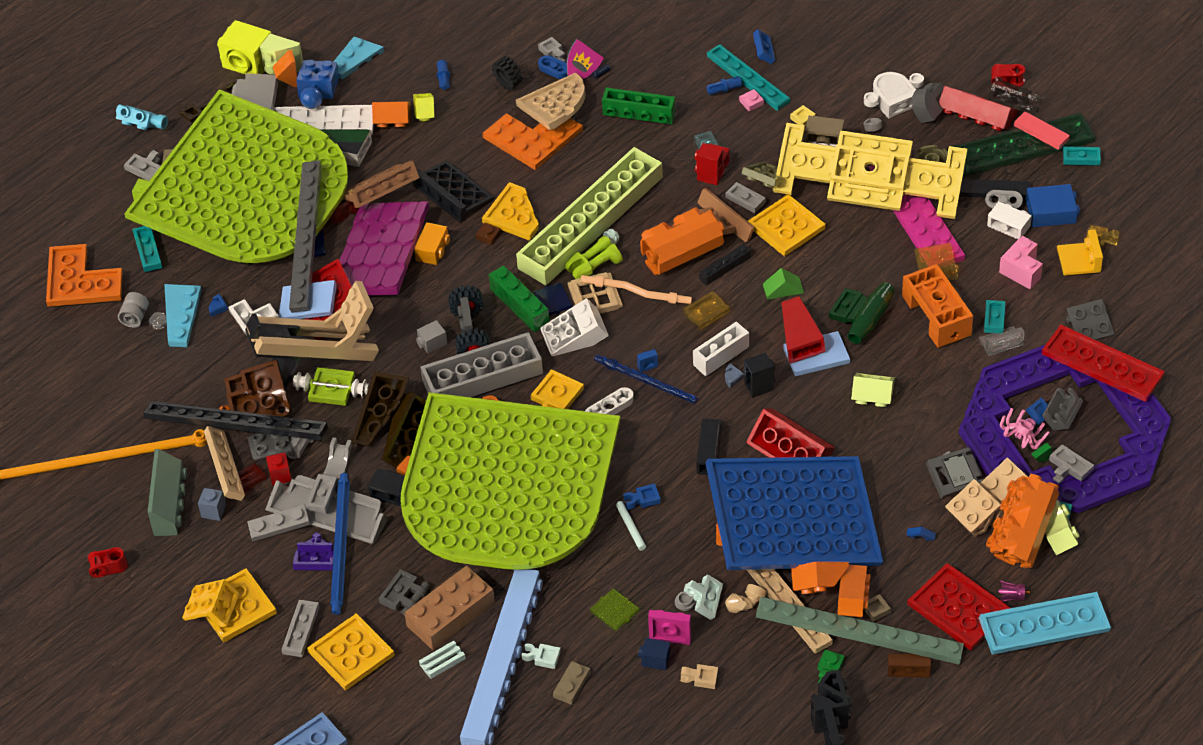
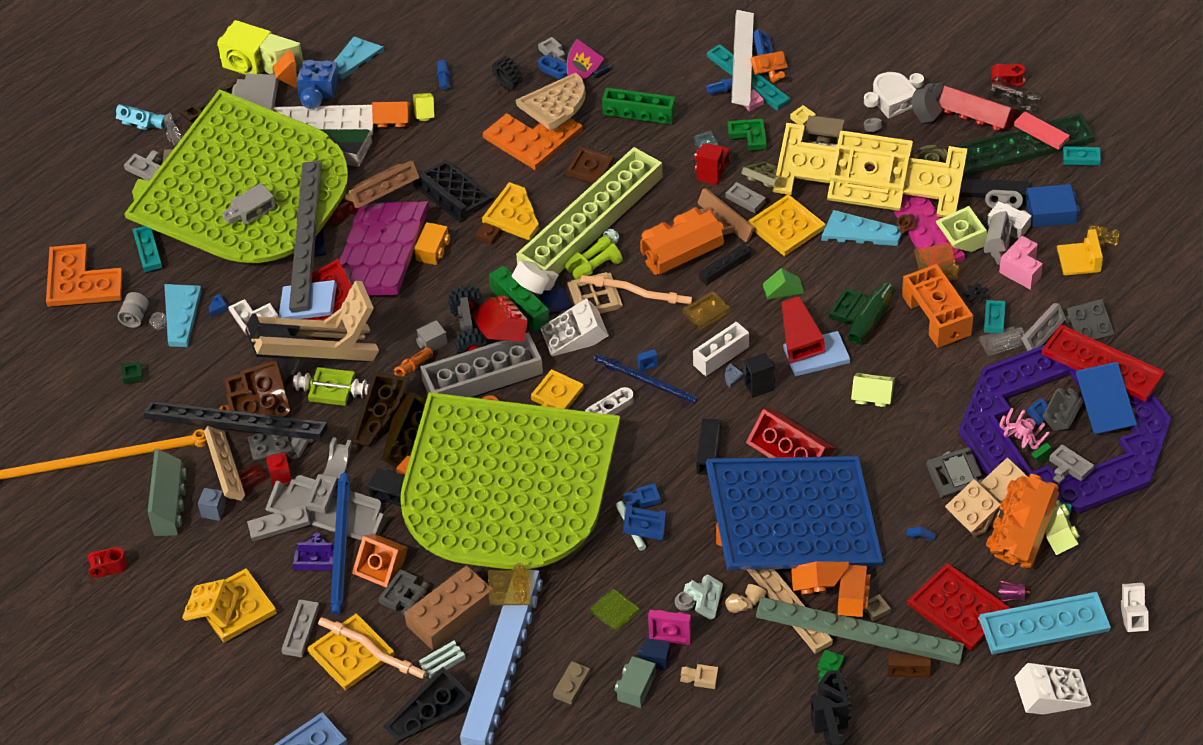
(131, 372): none -> dark green plate
(173, 134): none -> clear plate
(250, 205): none -> light grey hinge
(379, 559): none -> orange slope
(404, 666): none -> light nougat bar
(410, 365): none -> orange pin
(432, 703): none -> black wedge
(500, 320): none -> red slope
(509, 586): none -> clear yellow hinge
(534, 278): none -> white brick
(545, 656): light aqua plate -> none
(589, 165): none -> reddish brown plate
(635, 682): none -> sand green brick
(644, 522): none -> blue plate
(741, 62): none -> white tile
(749, 129): none -> green plate
(769, 64): none -> orange plate
(852, 227): none -> medium azure wing
(906, 223): none -> reddish brown plate
(963, 230): none -> yellowish green slope
(976, 292): none -> black plant
(998, 235): none -> light grey brick
(1044, 327): none -> light grey plate
(1051, 689): none -> white slope
(1106, 398): none -> blue sticker
(1133, 607): none -> white brick

